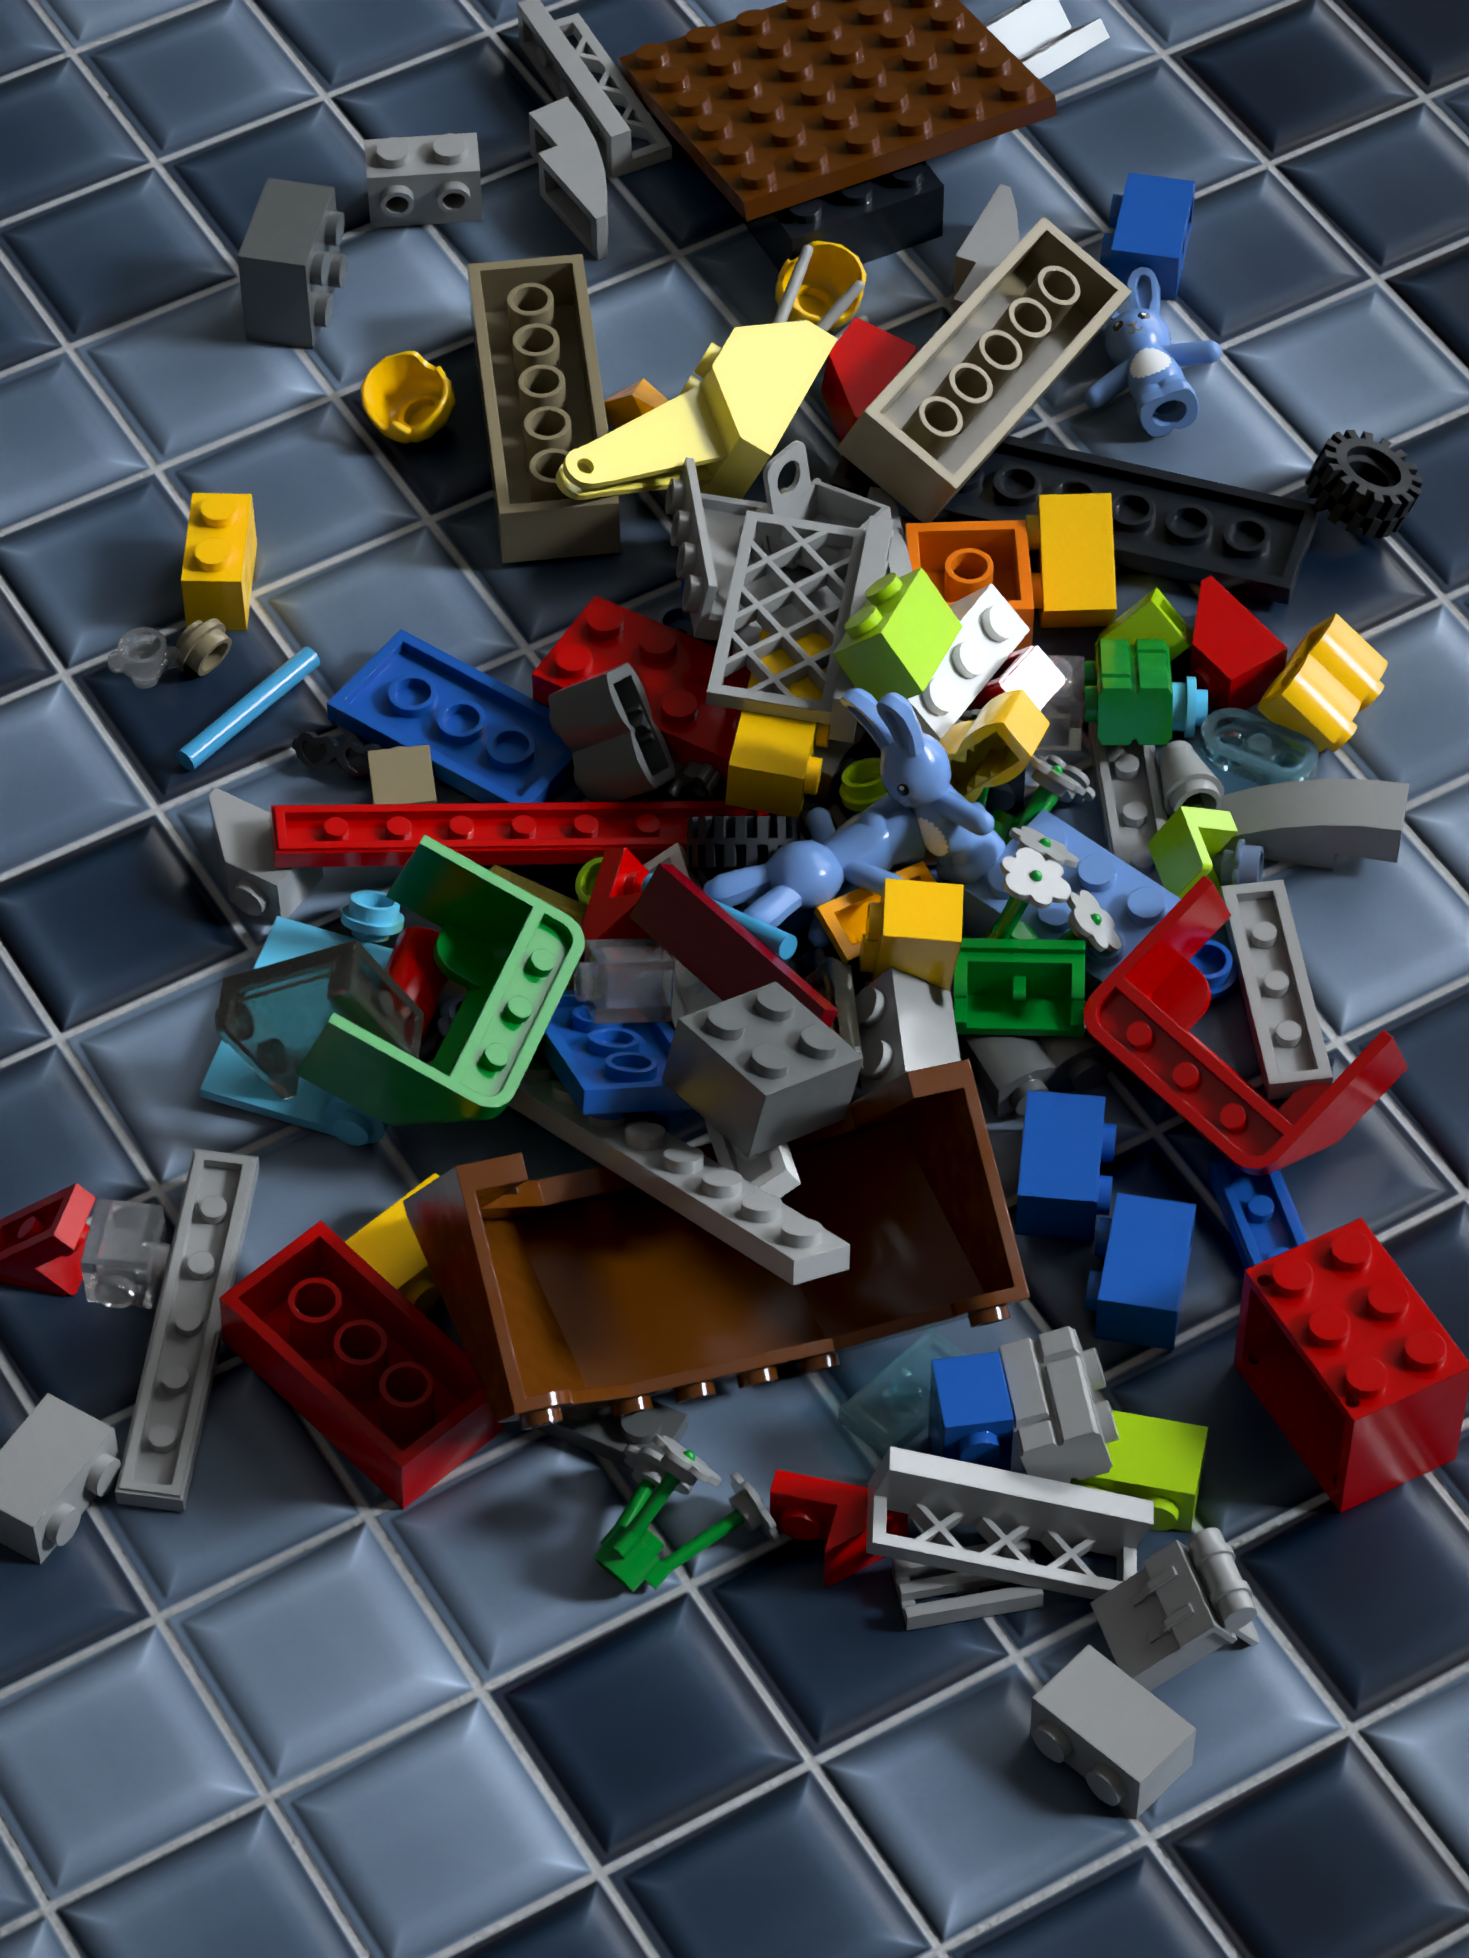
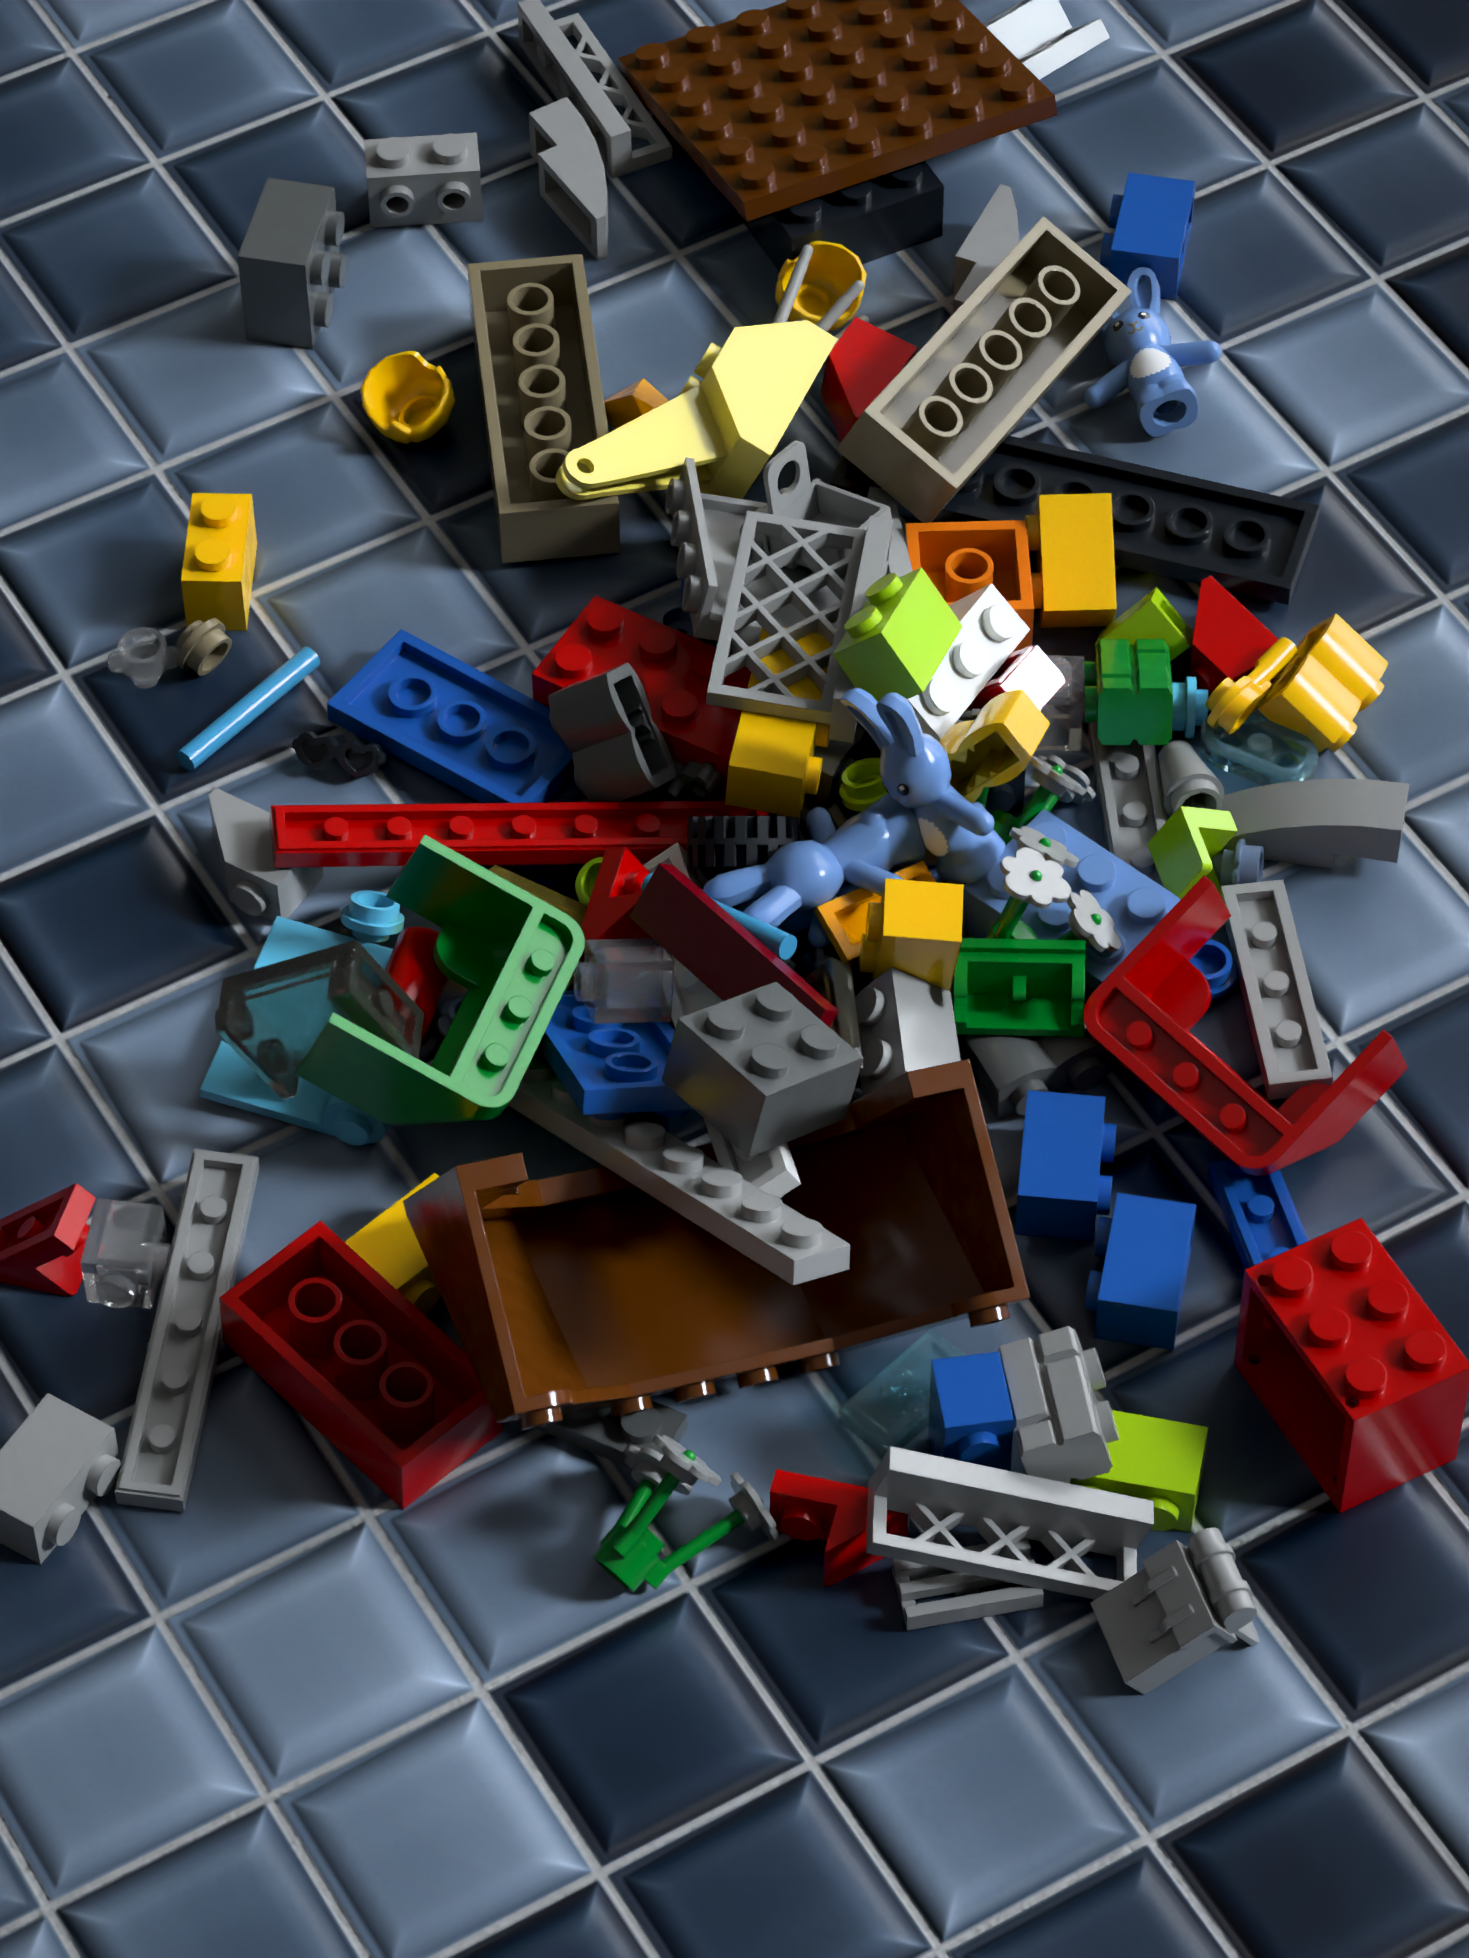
(402, 775): dark tan brick -> none
(1111, 1732): light grey brick -> none
(1235, 701): none -> yellow plate
(1363, 483): black tyre -> none

